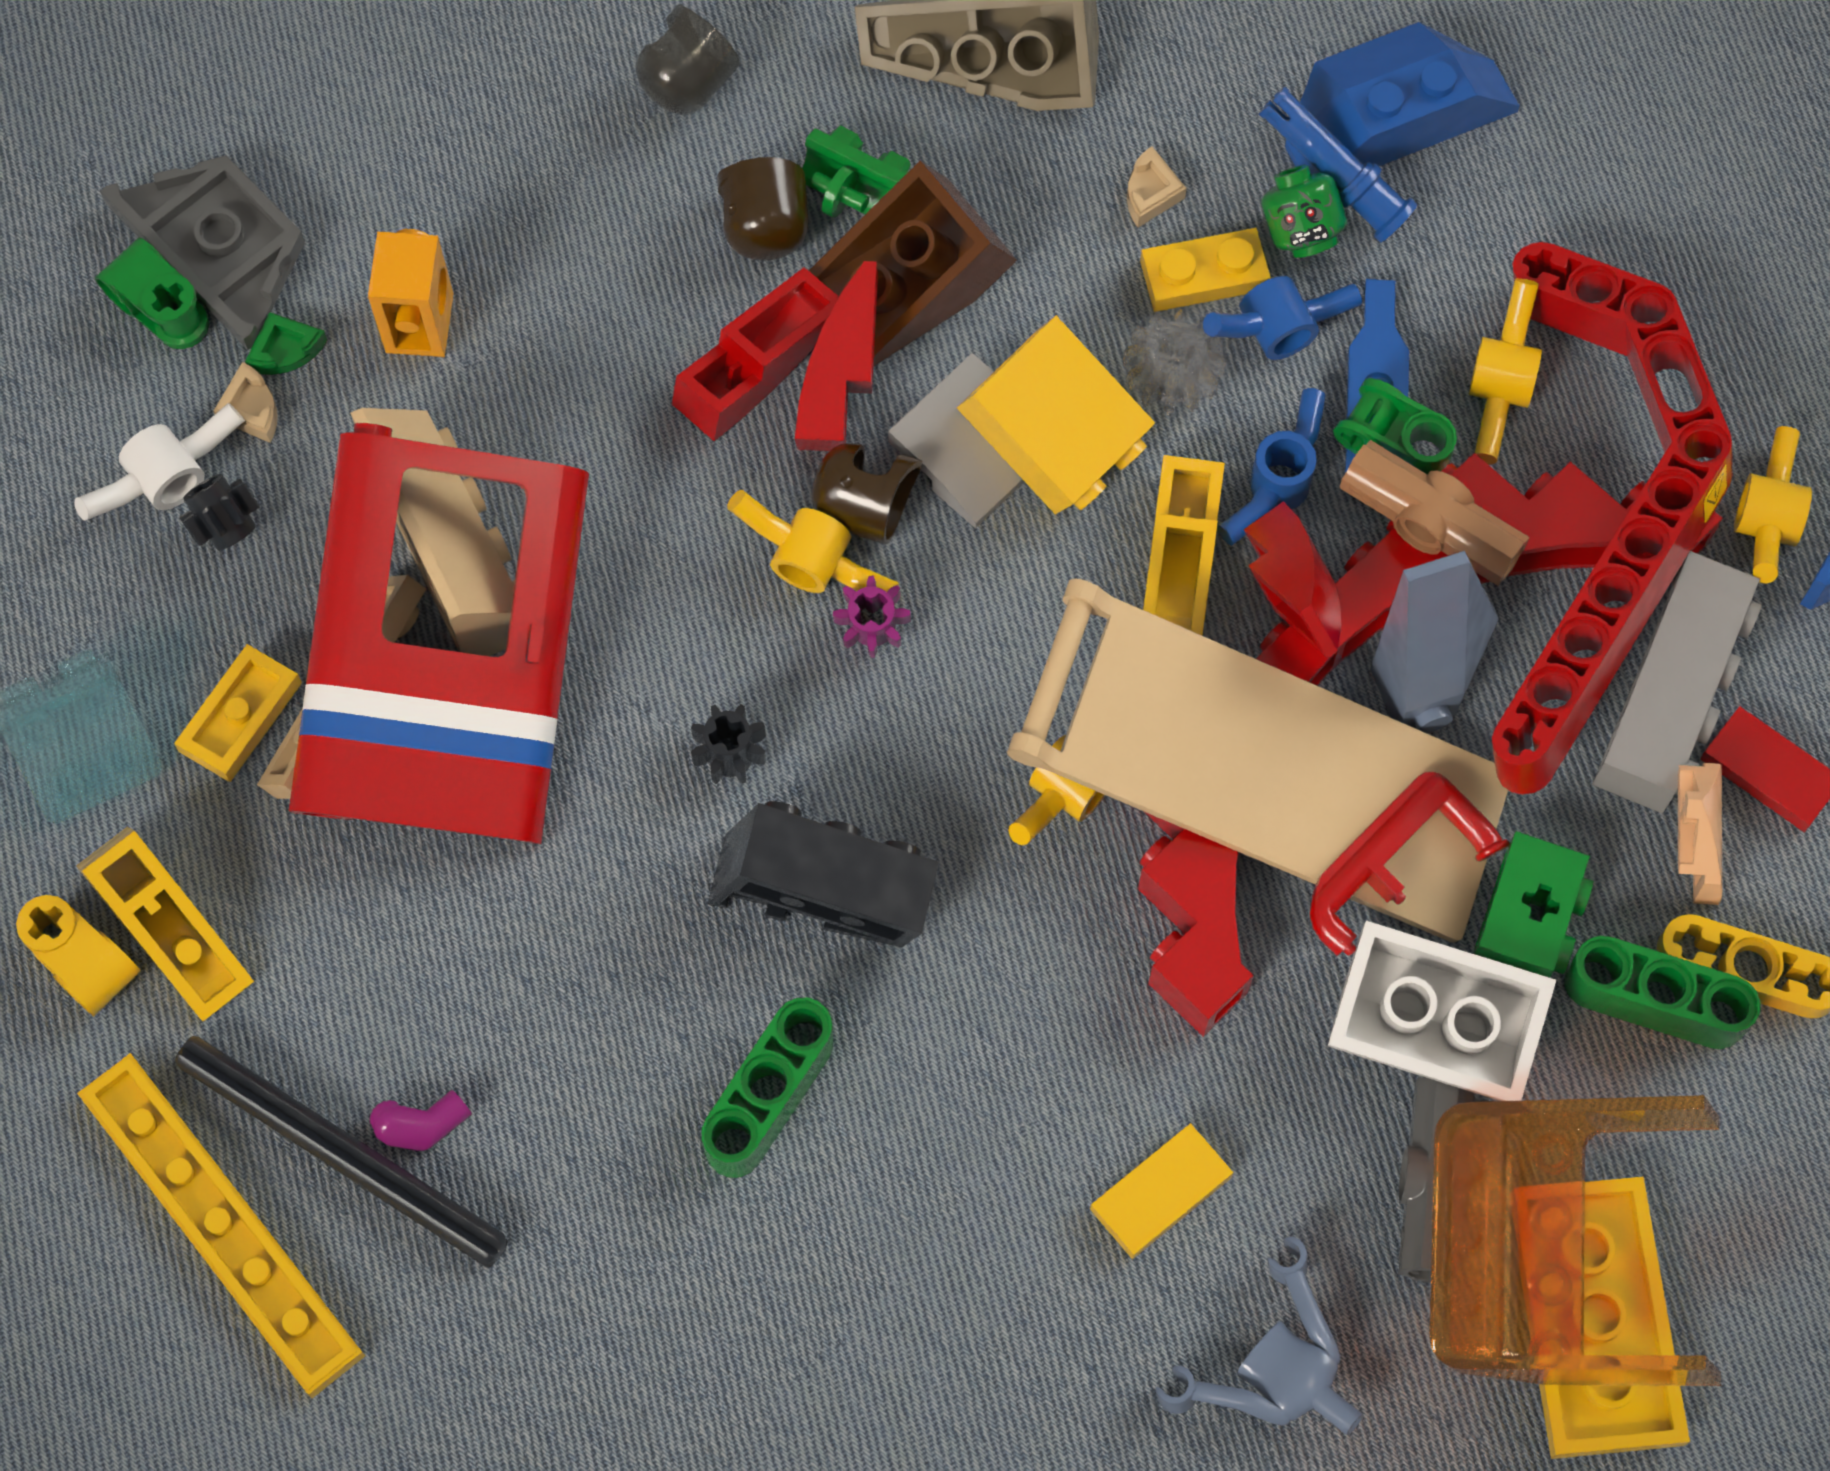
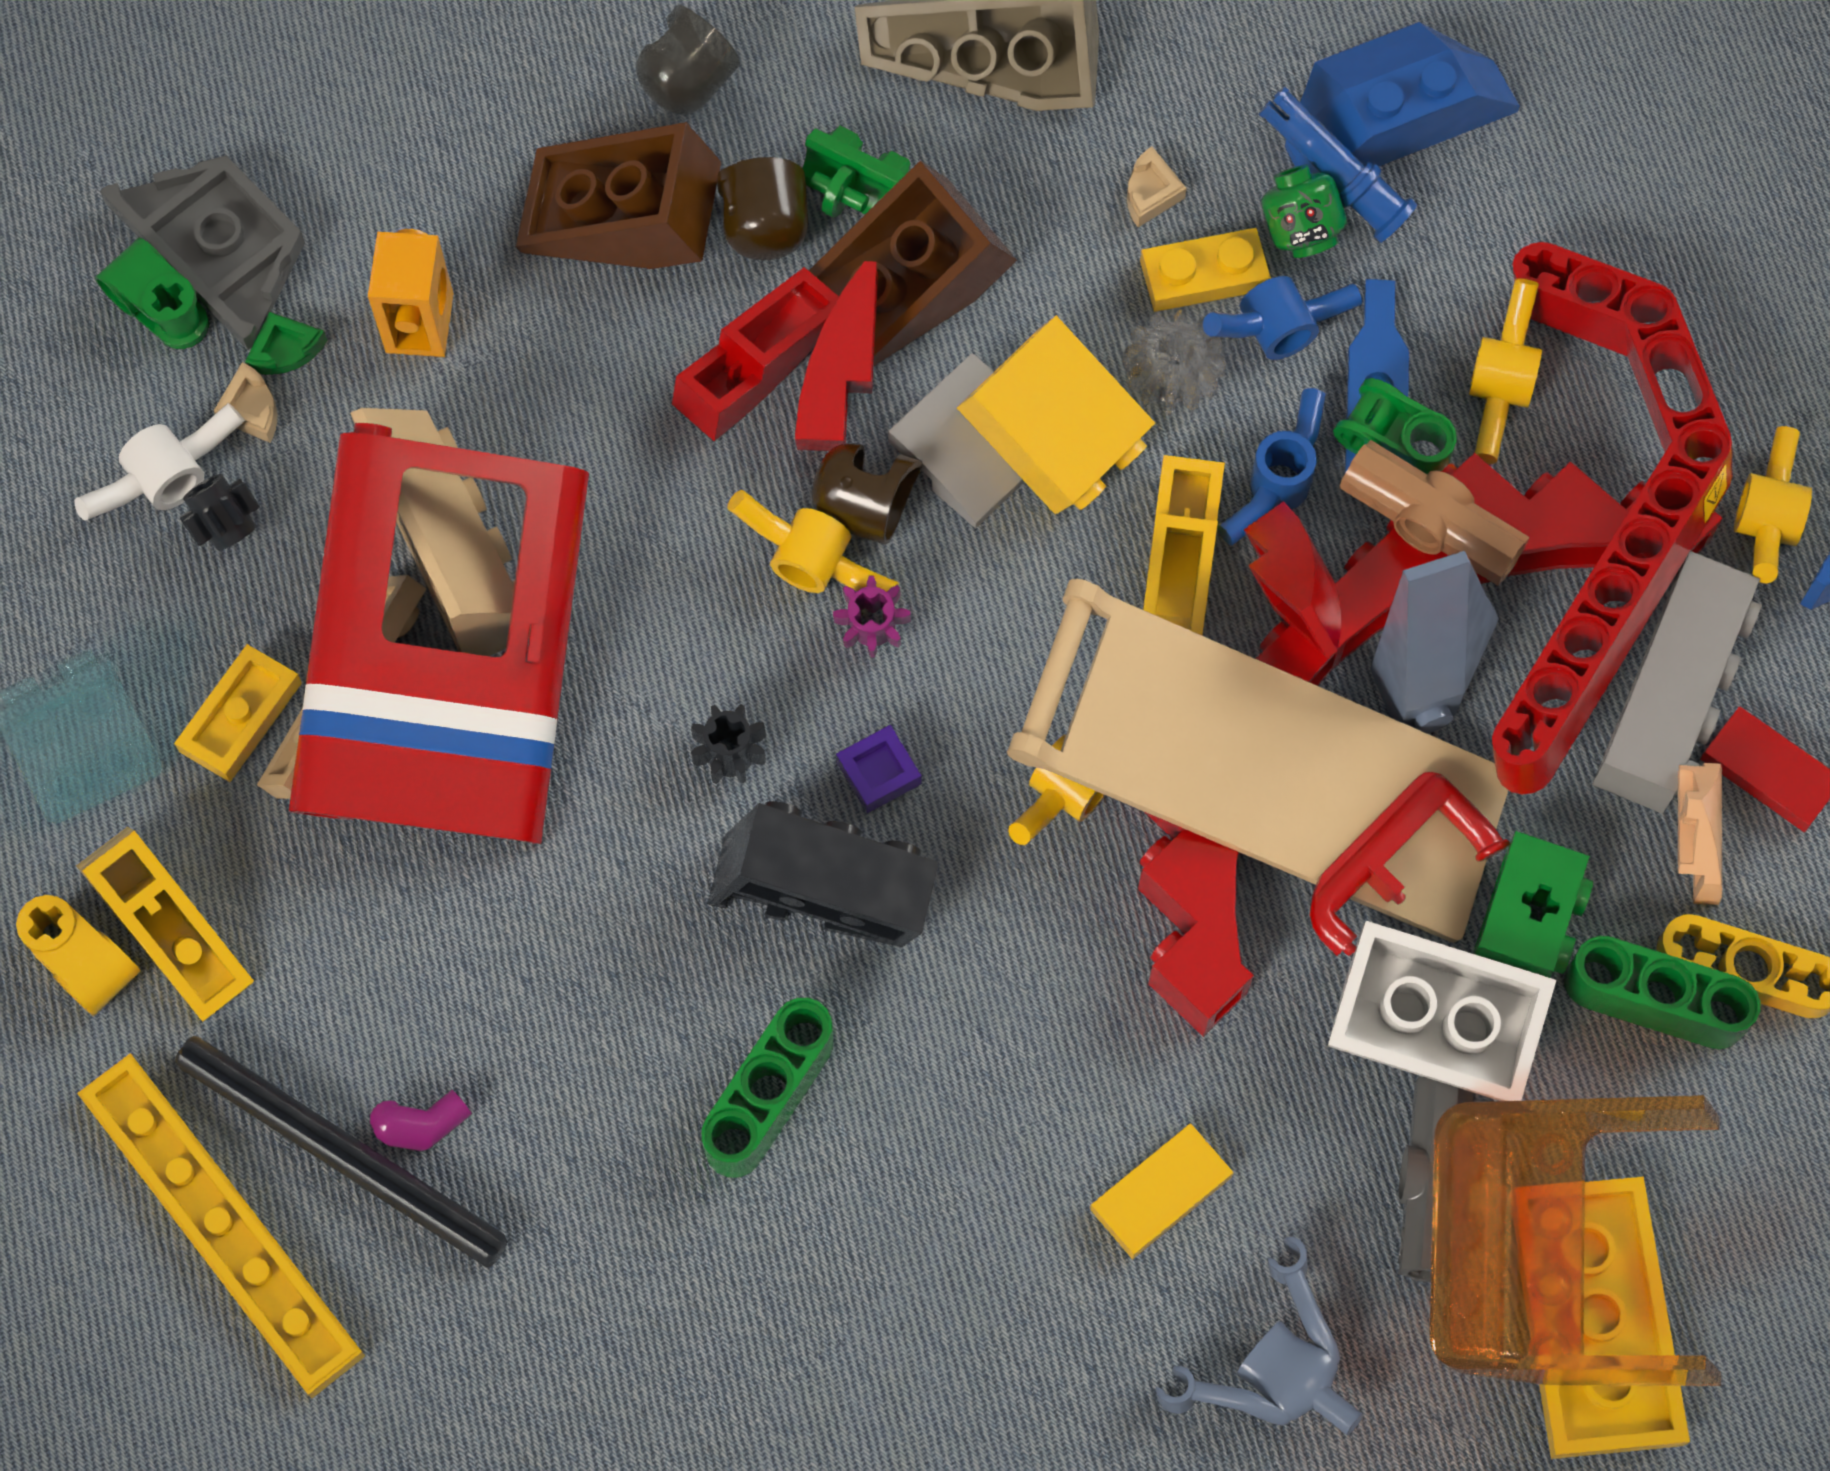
(622, 199): none -> reddish brown slope
(878, 769): none -> dark purple plate

